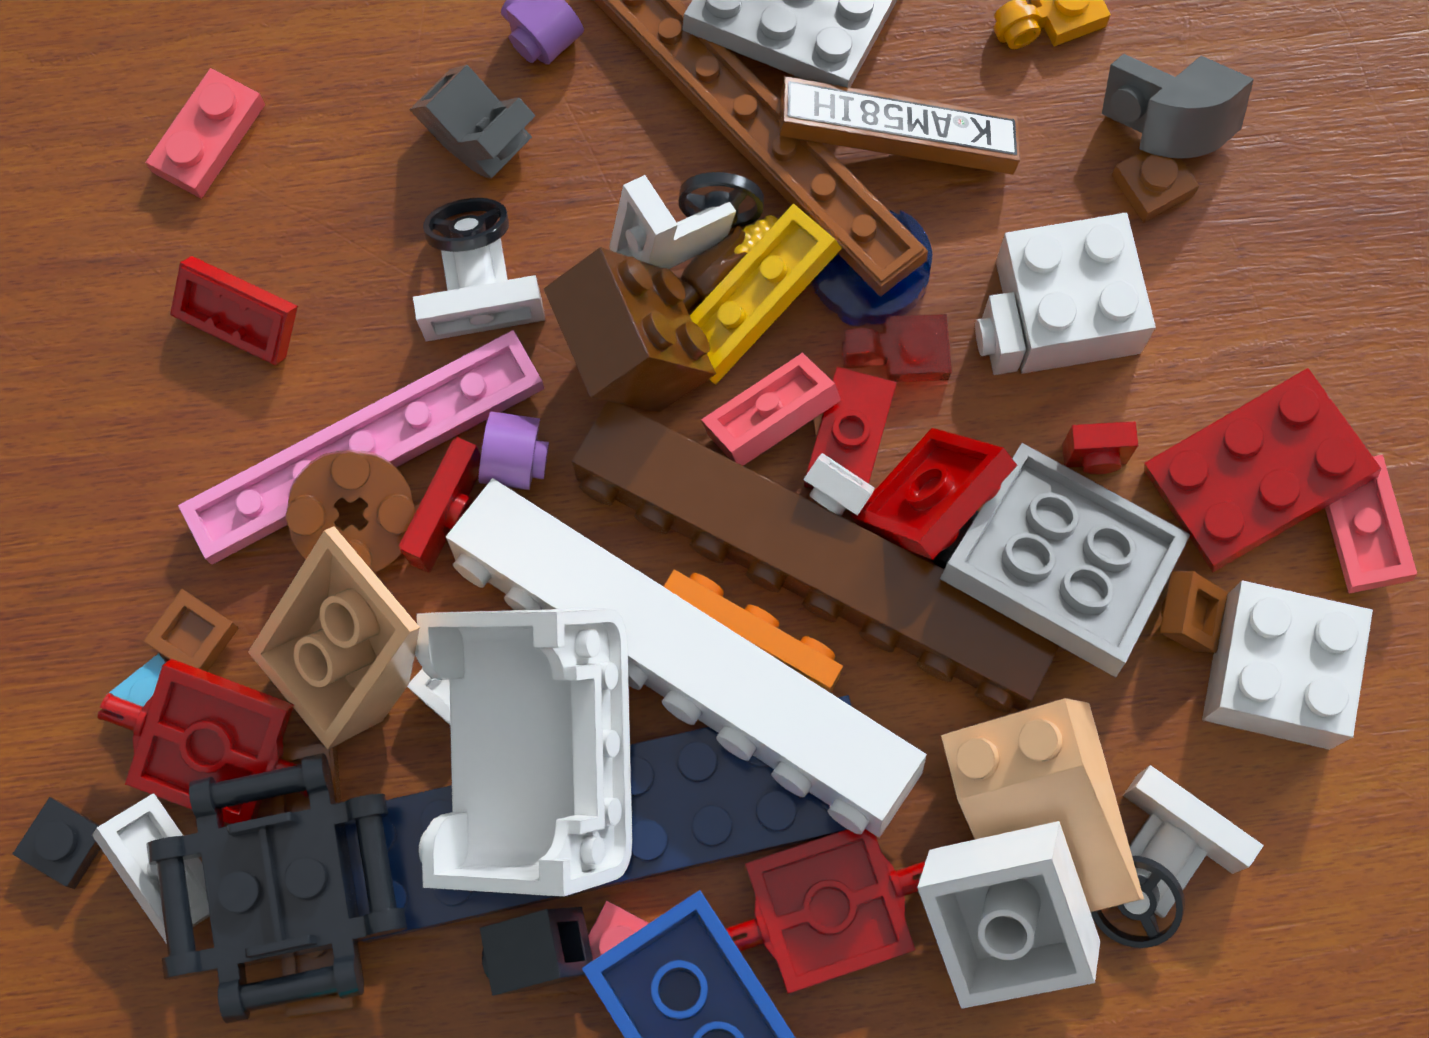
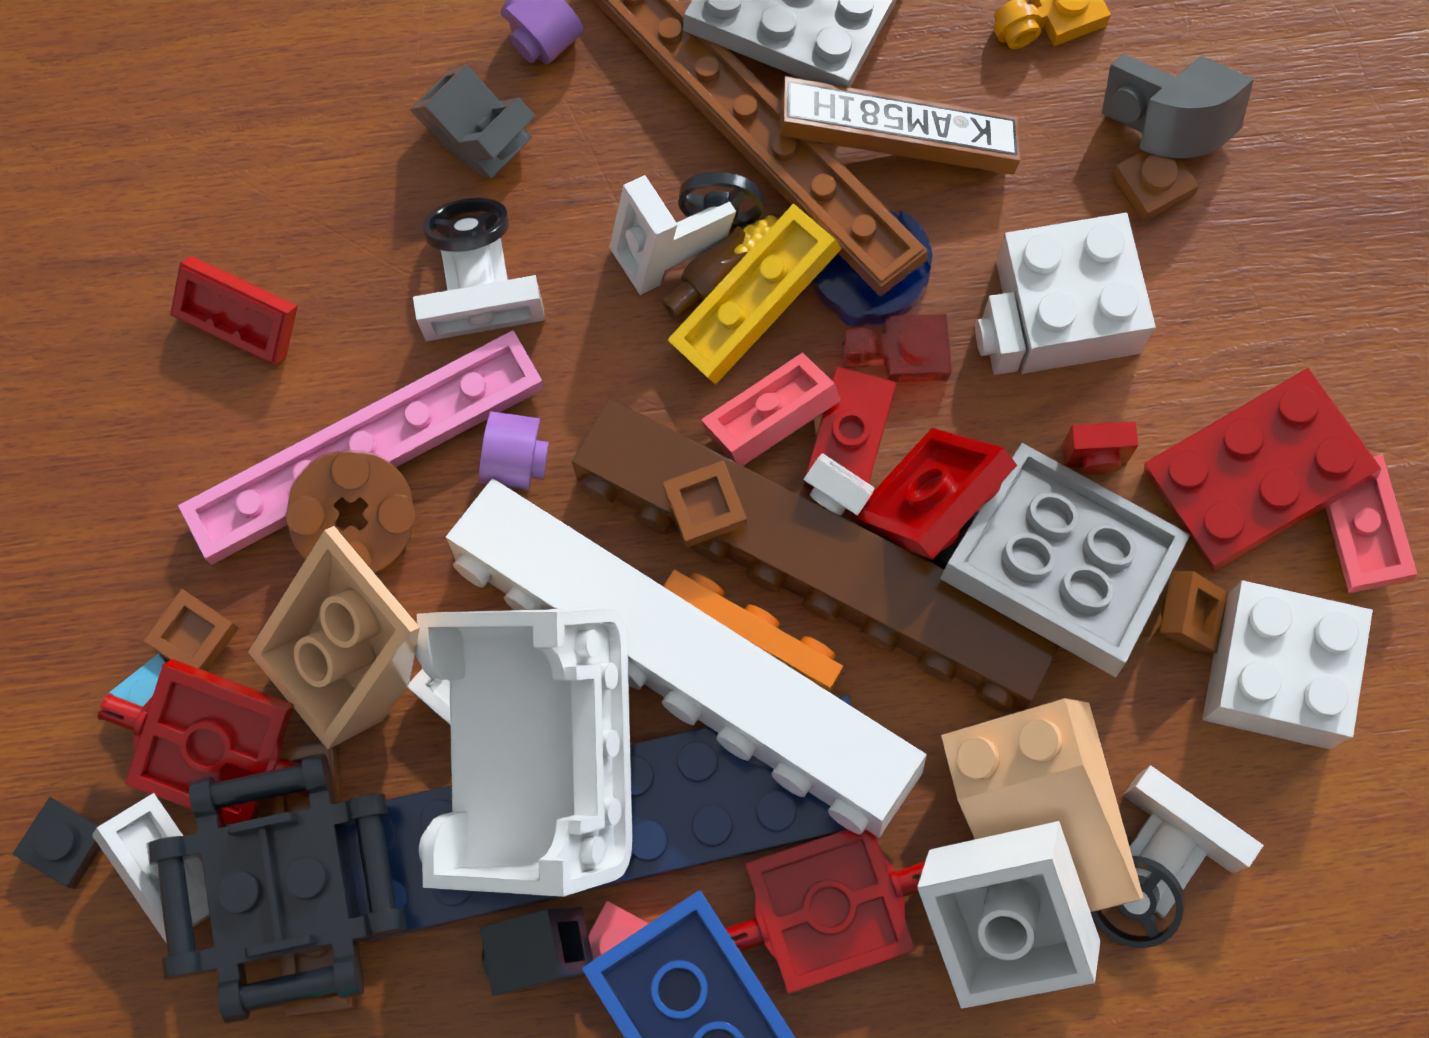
(205, 133): coral plate -> none
(442, 505): red plate -> none
(630, 330): reddish brown brick -> none
(705, 503): none -> dark orange plate

